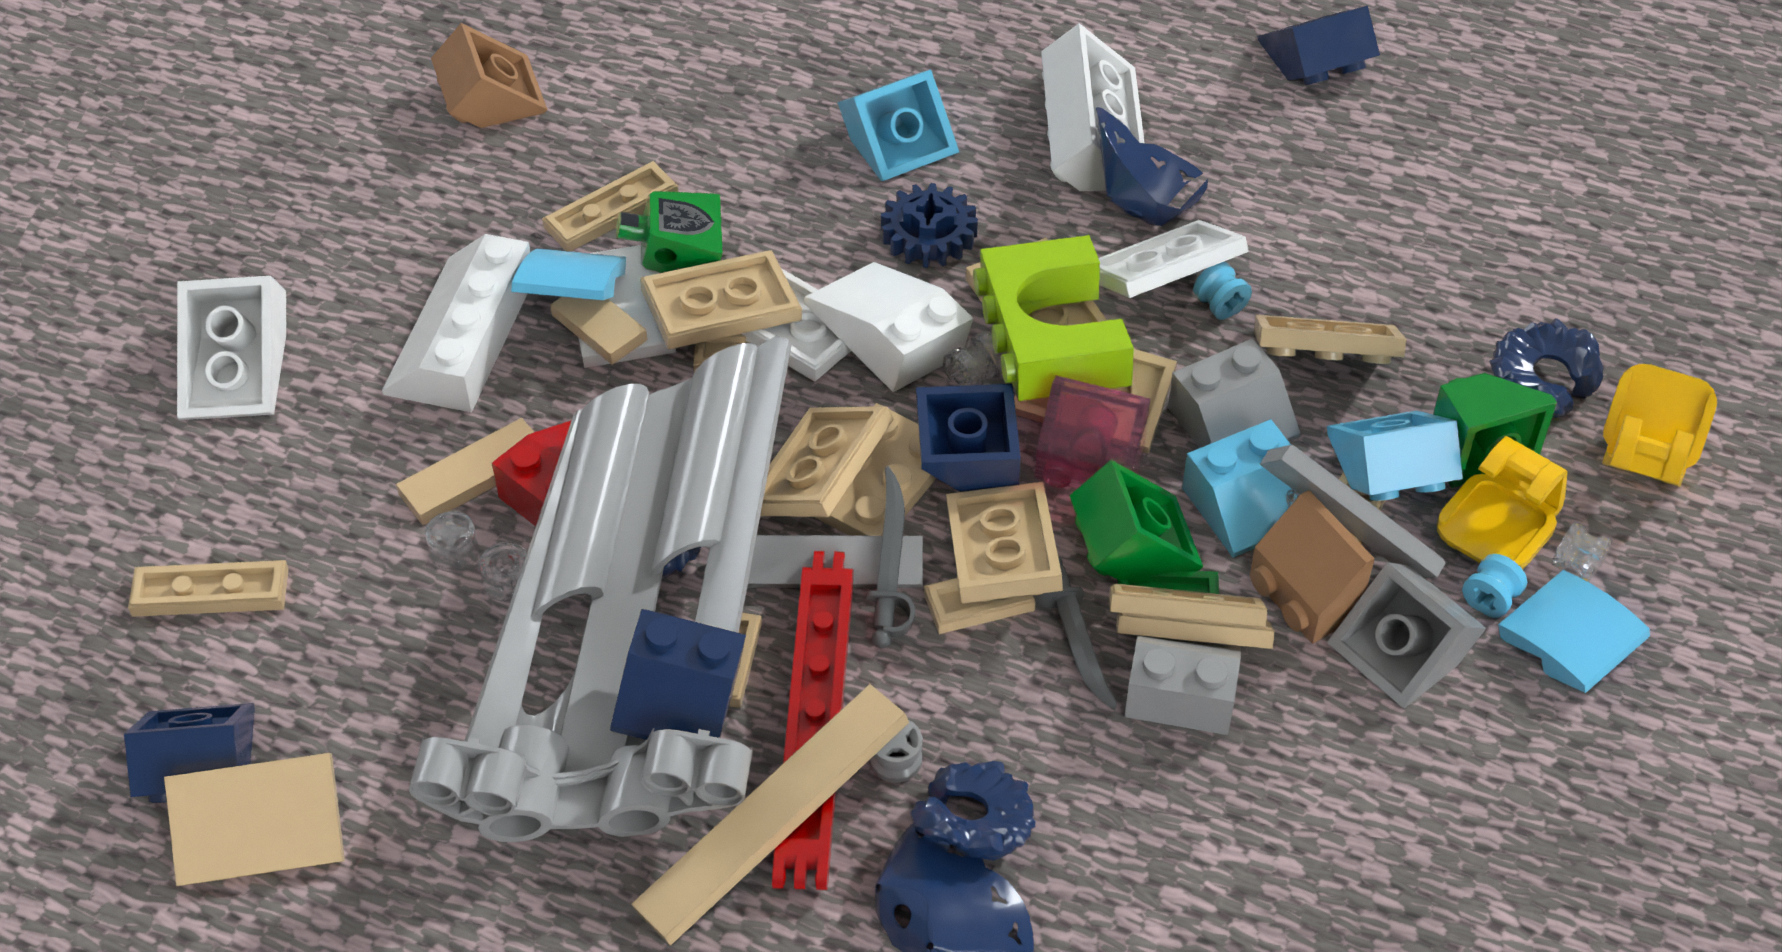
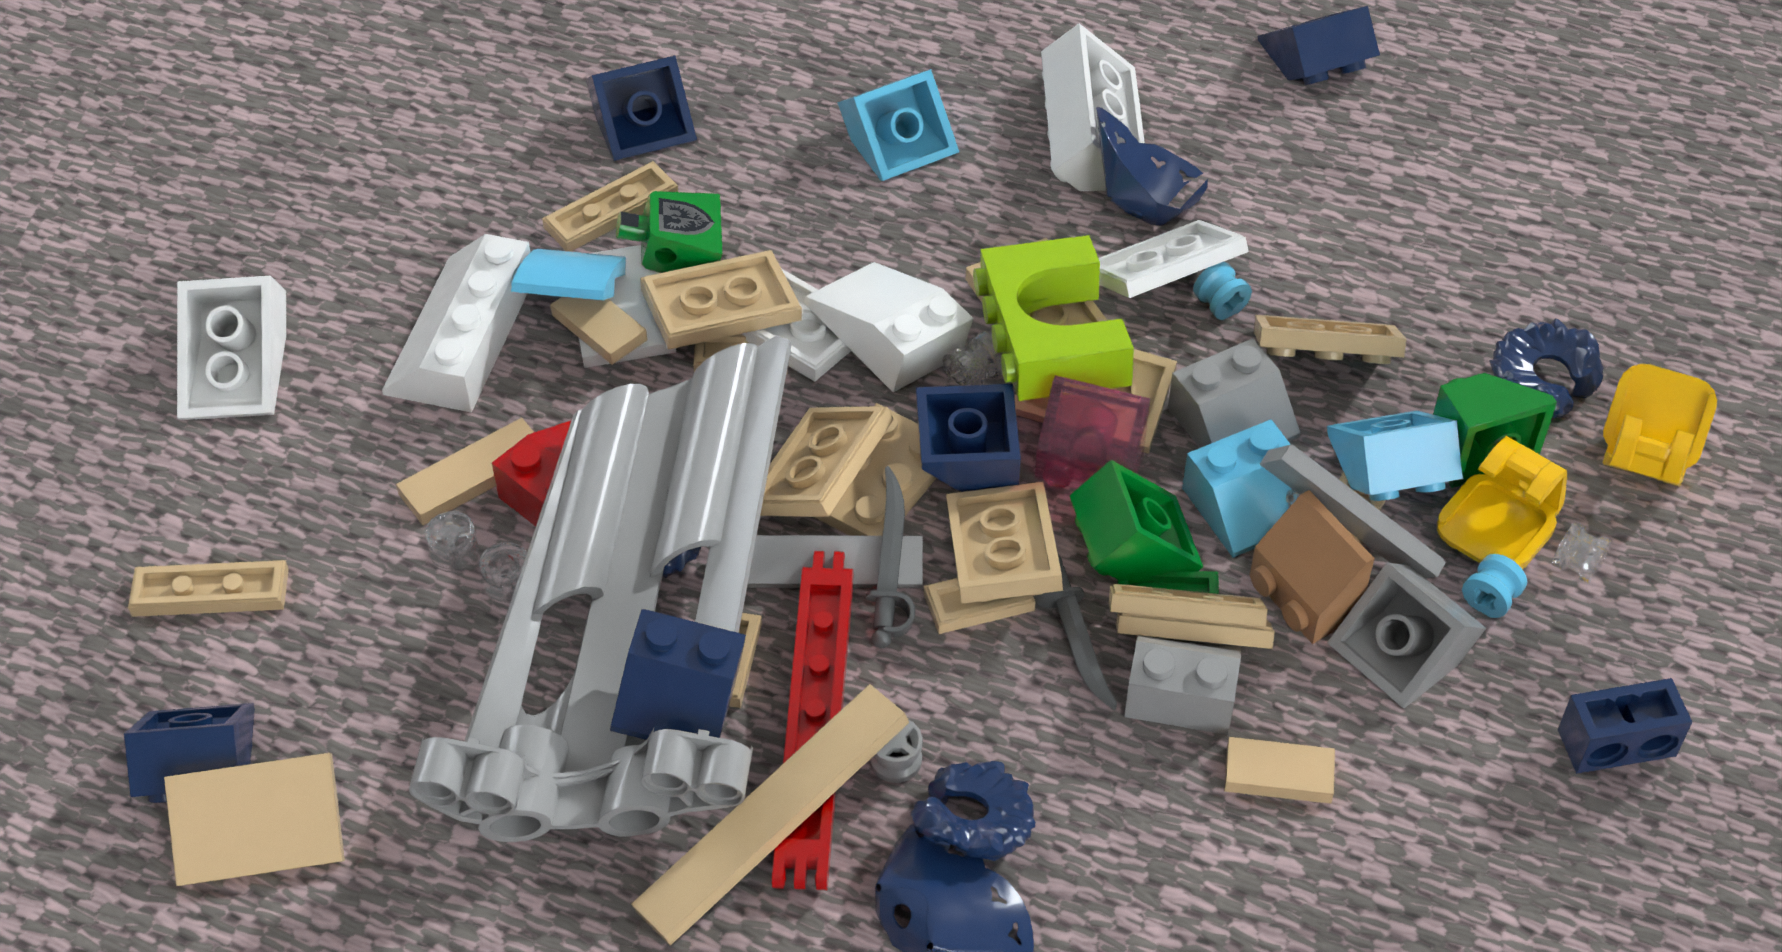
(486, 79): medium nougat slope -> none
(641, 107): none -> dark blue slope
(950, 228): dark blue gear -> none
(1280, 770): none -> tan tile
(1574, 630): medium azure slope -> none
(1624, 725): none -> dark blue brick

